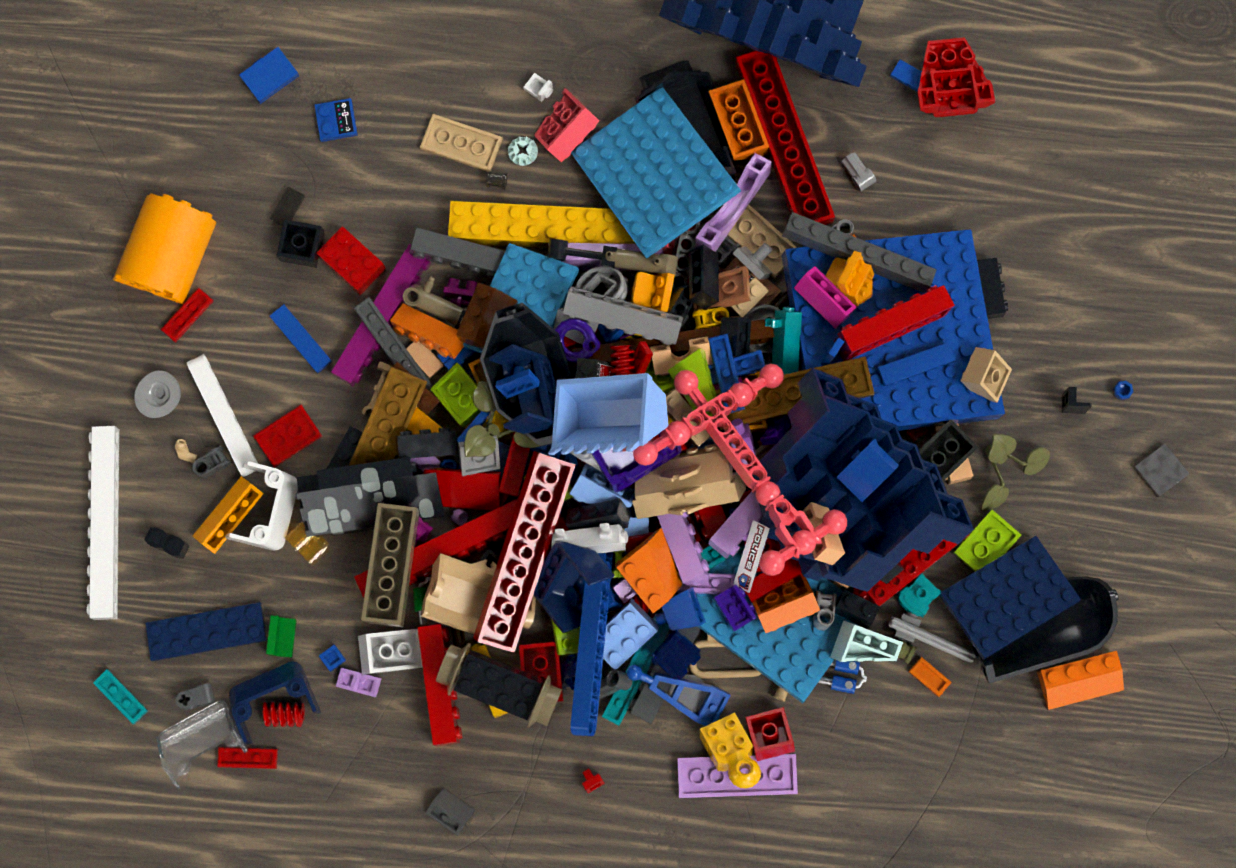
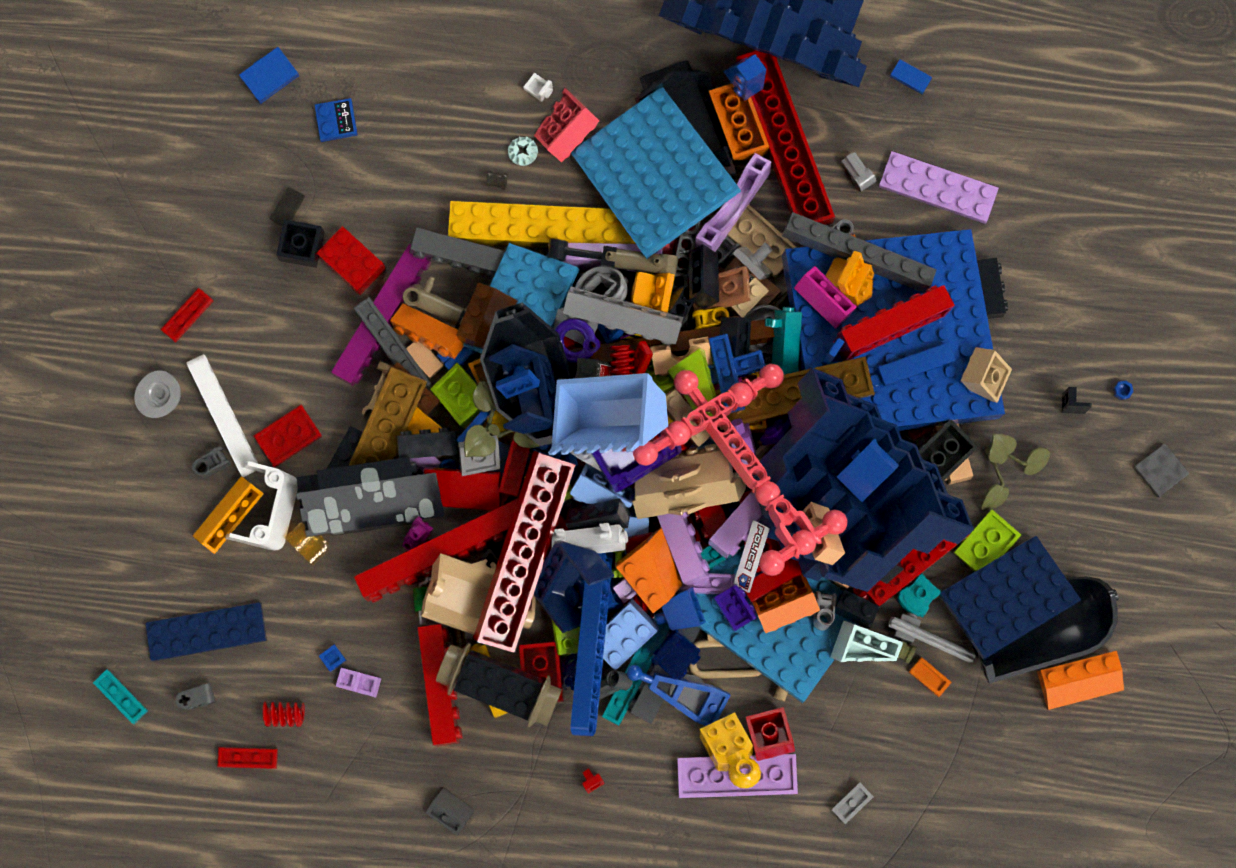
(104, 523): white brick -> none
(165, 248): light orange cylinder -> none
(169, 543): black brick -> none
(183, 451): tan arm -> none
(196, 736): clear windscreen -> none
(281, 636): green panel -> none
(288, 675): dark blue windscreen -> none
(300, 338): blue tile -> none
(390, 565): dark tan brick -> none
(390, 651): white slope -> none
(453, 290): magenta hips -> none
(459, 513): lavender hinge -> none
(461, 143): tan tile -> none
(747, 76): none -> blue wedge
(841, 683): blue piece -> none
(852, 803): none -> light grey plate
(938, 187): none -> lavender plate
(952, 80): red wedge -> none

